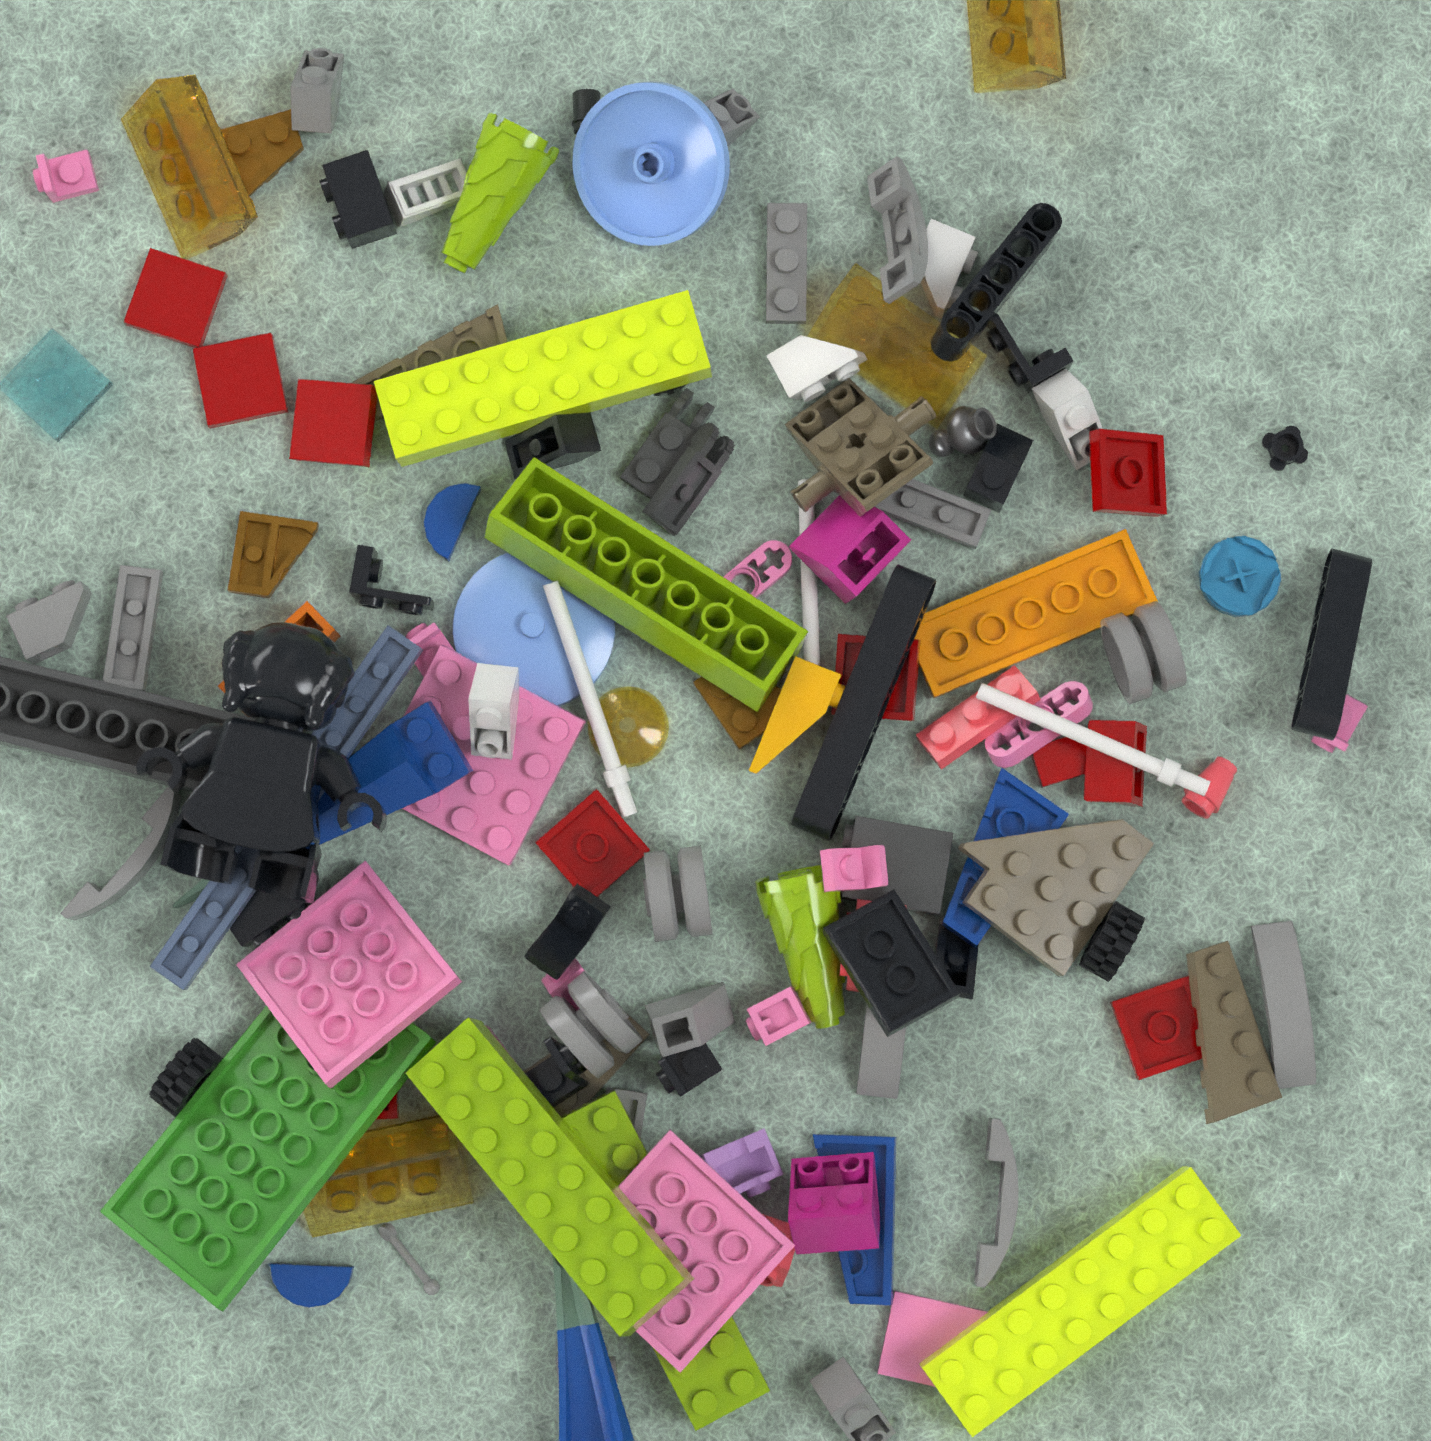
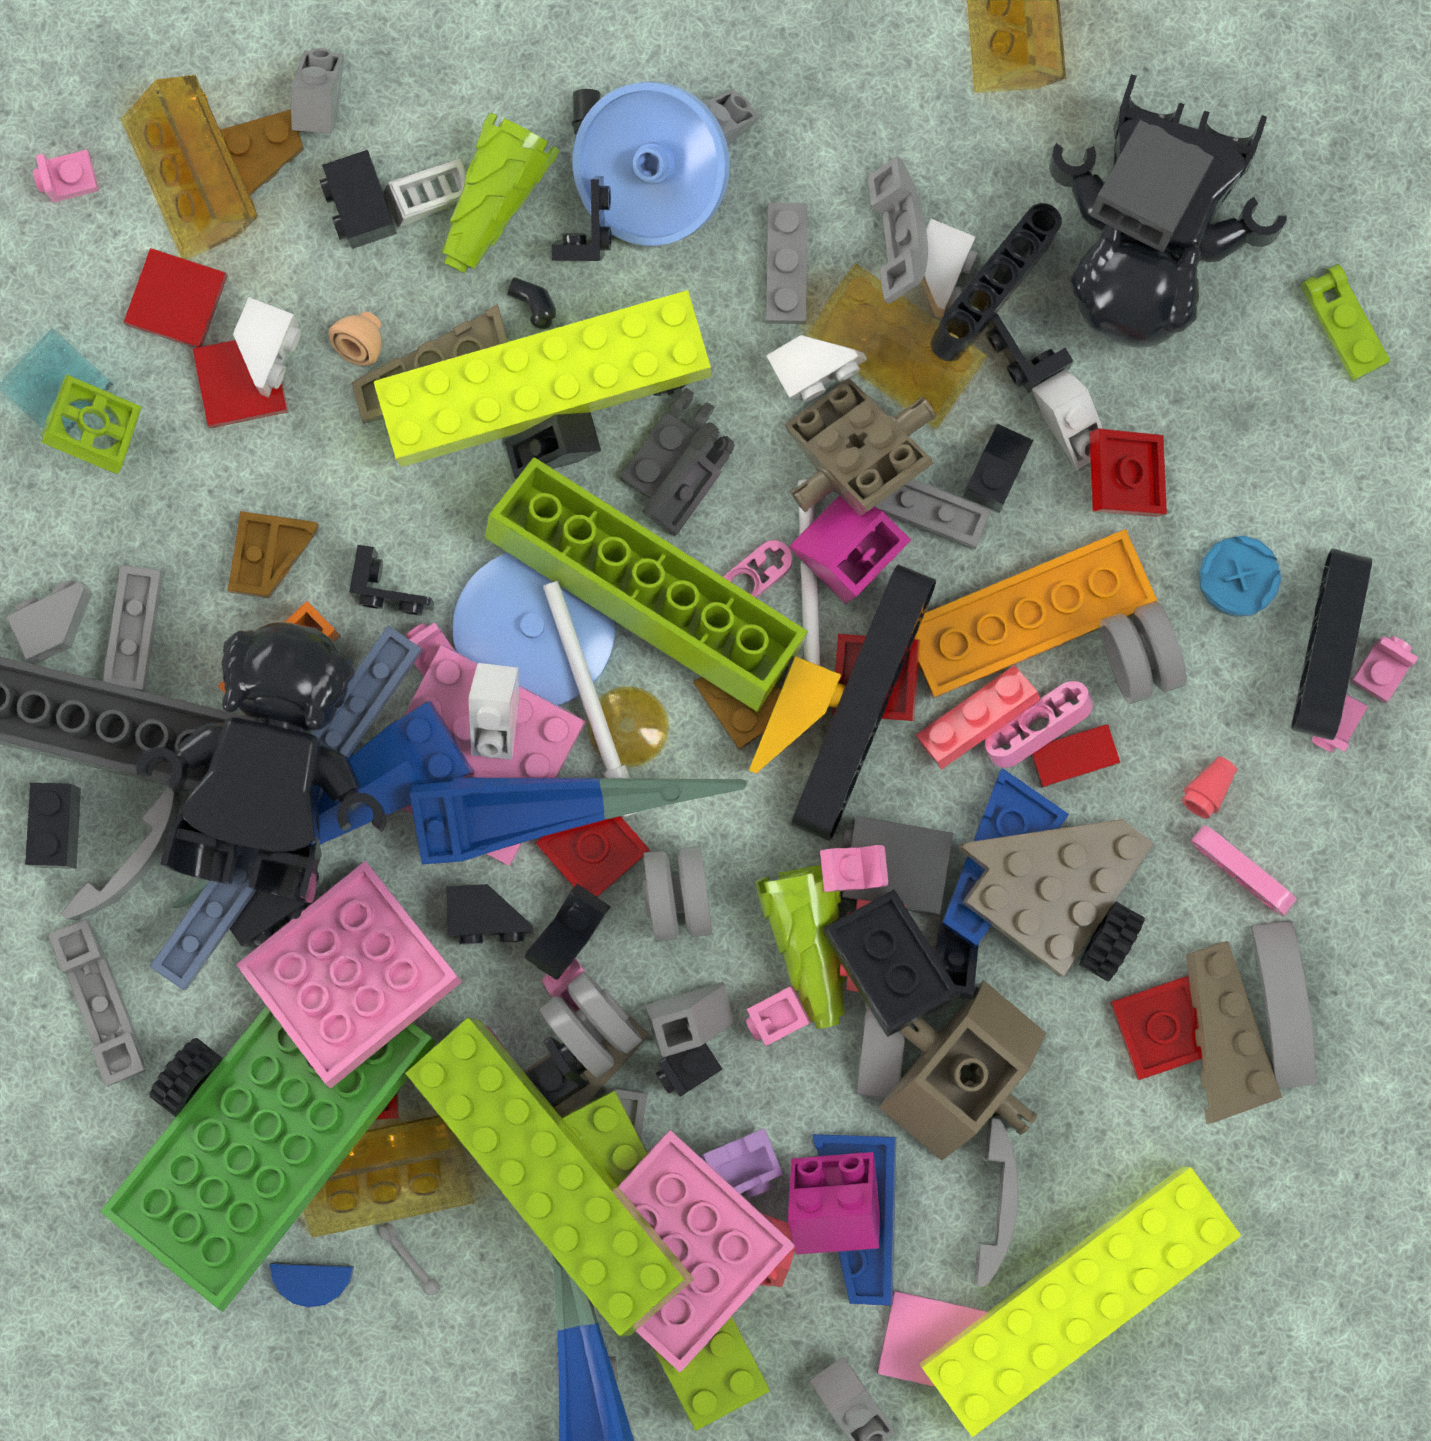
(53, 825): none -> black brick
(99, 1002): none -> light grey slope
(123, 410): none -> lime piece
(264, 339): none -> white slope
(333, 423): red tile -> none
(357, 338): none -> light nougat brick
(448, 516): blue tile -> none
(481, 912): none -> black slope
(489, 814): none -> blue plate
(538, 300): none -> black arm
(574, 245): none -> black bracket
(949, 1109): none -> dark tan slope
(966, 432): flat silver animal -> none
(1112, 779): red panel -> none
(1133, 289): none -> black piece
(1151, 185): none -> dark grey brick
(1168, 771): white bar -> none
(1248, 873): none -> bright pink beam
(1289, 437): black plate -> none
(1345, 323): none -> lime plate
(1384, 667): none -> bright pink bracket

